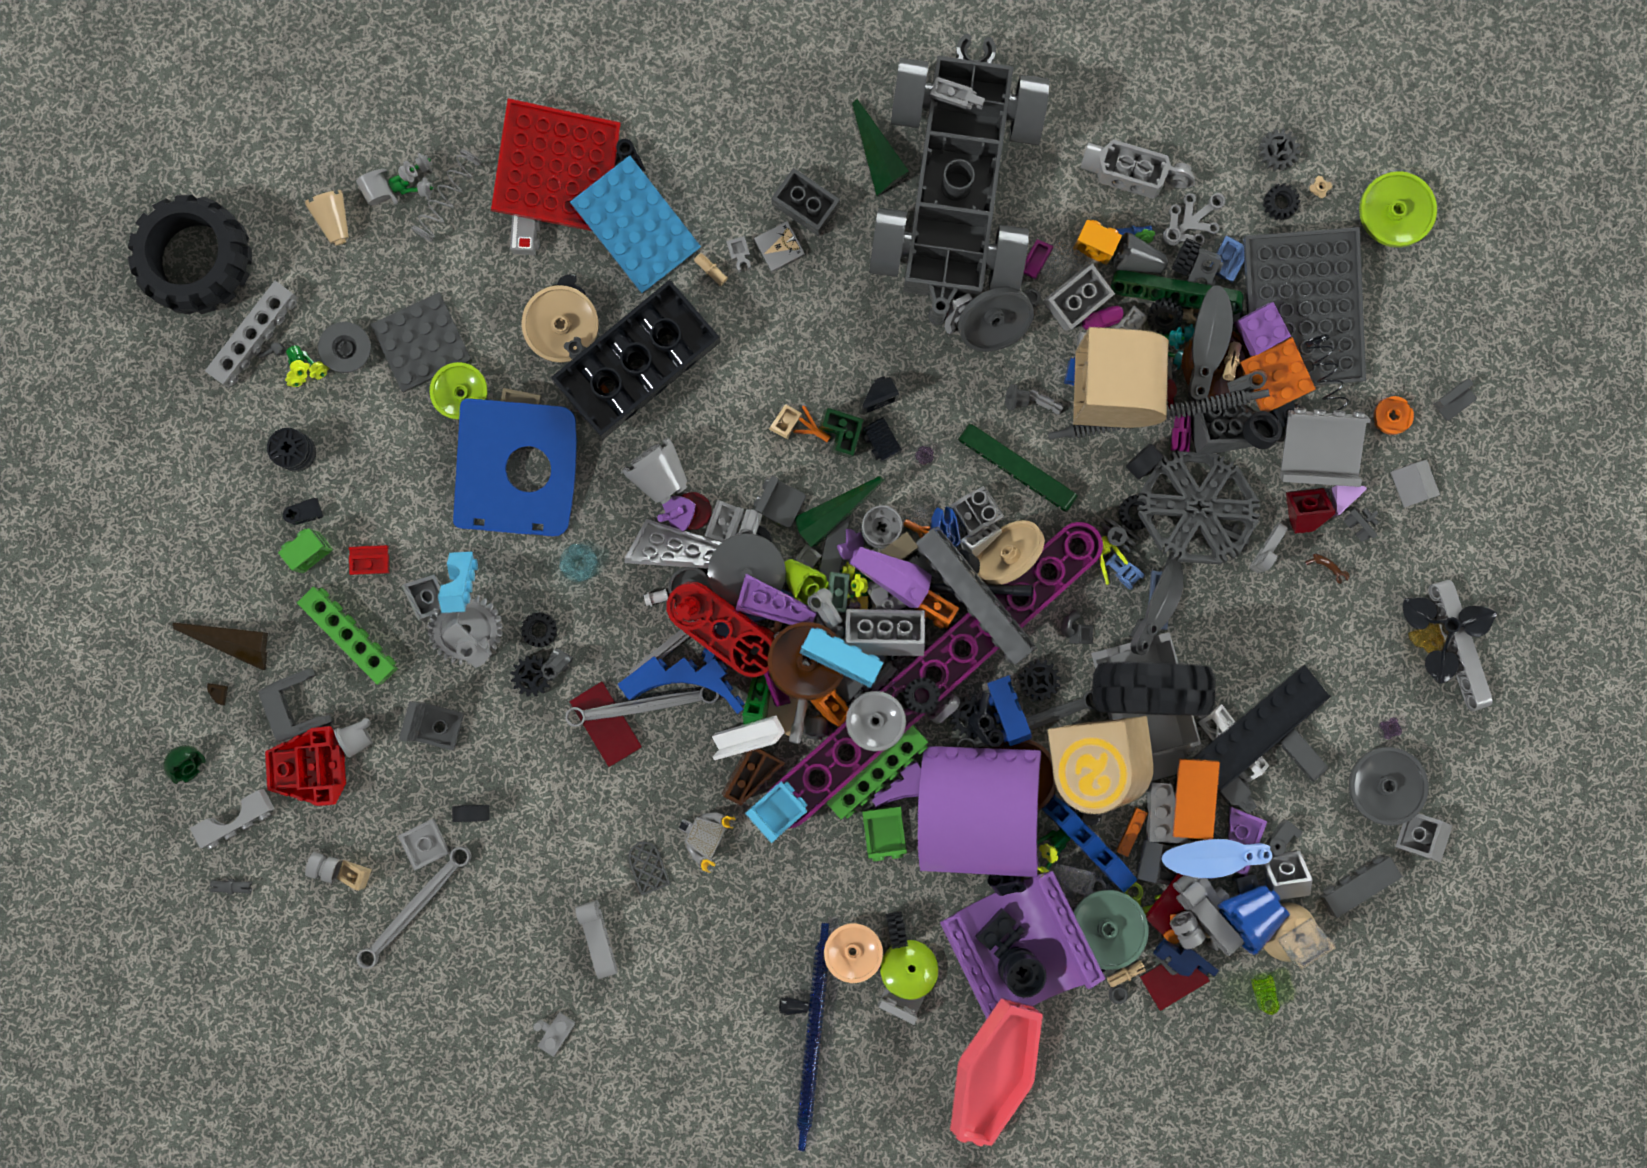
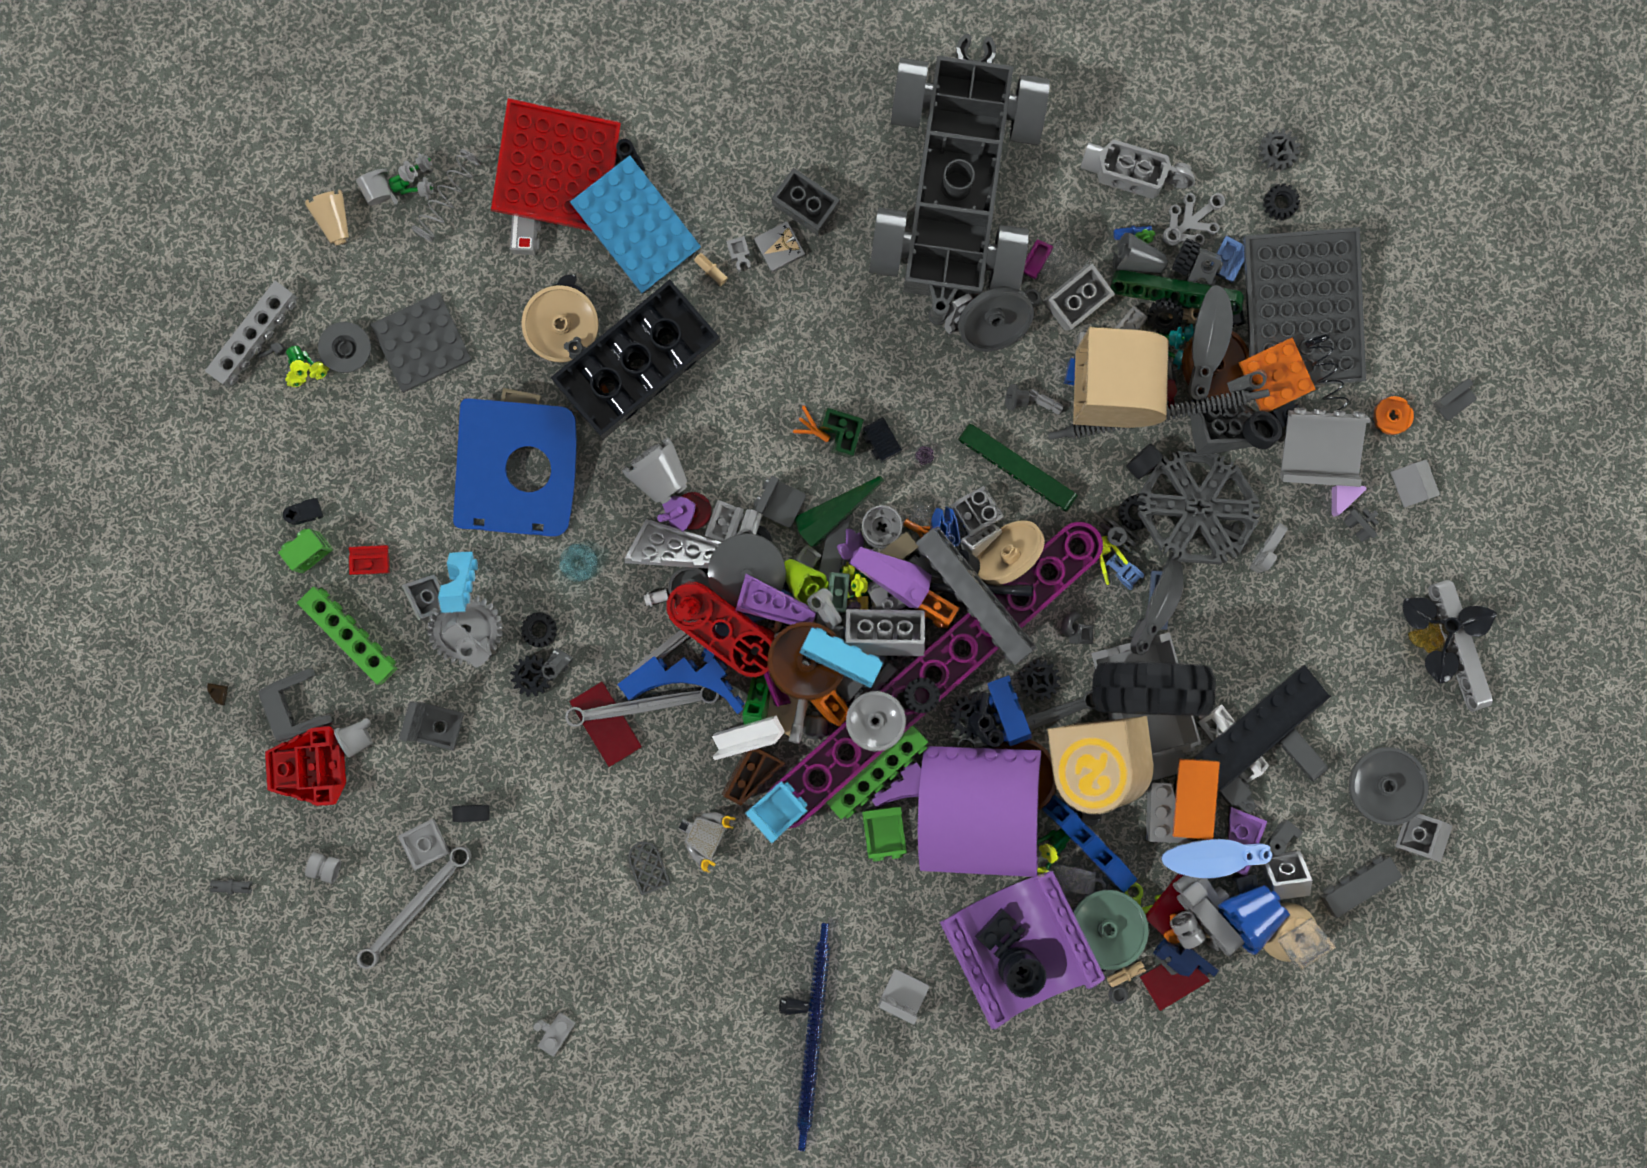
(155, 233): black tyre -> none
(179, 763): dark green cylinder -> none
(241, 644): dark brown wedge -> none
(253, 807): light grey arch -> none
(299, 456): black wheel -> none
(354, 875): tan slope -> none
(450, 381): lime dish -> none
(597, 938): light grey beam -> none
(785, 421): tan slope -> none
(860, 965): light nougat dish -> none
(880, 394): black slope -> none
(883, 161): dark green wedge -> none
(896, 930): black tyre -> none
(897, 976): lime dish -> none
(944, 708): light grey beam -> none
(956, 94): light grey hinge -> none
(996, 1072): coral container -> none
(1006, 884): black piece -> none
(1097, 241): light orange brick -> none
(1103, 318): magenta arm -> none
(1131, 832): orange piece -> none
(1151, 865): dark grey slope -> none
(1181, 434): magenta arm -> none
(1233, 353): tan pin -> none
(1262, 329): medium lavender brick -> none
(1266, 990): clear neon green piece -> none
(1308, 509): dark red slope -> none
(1319, 181): tan plate -> none
(1319, 559): reddish brown piece -> none
(1396, 730): clear purple plate -> none
(1398, 209): lime dish -> none

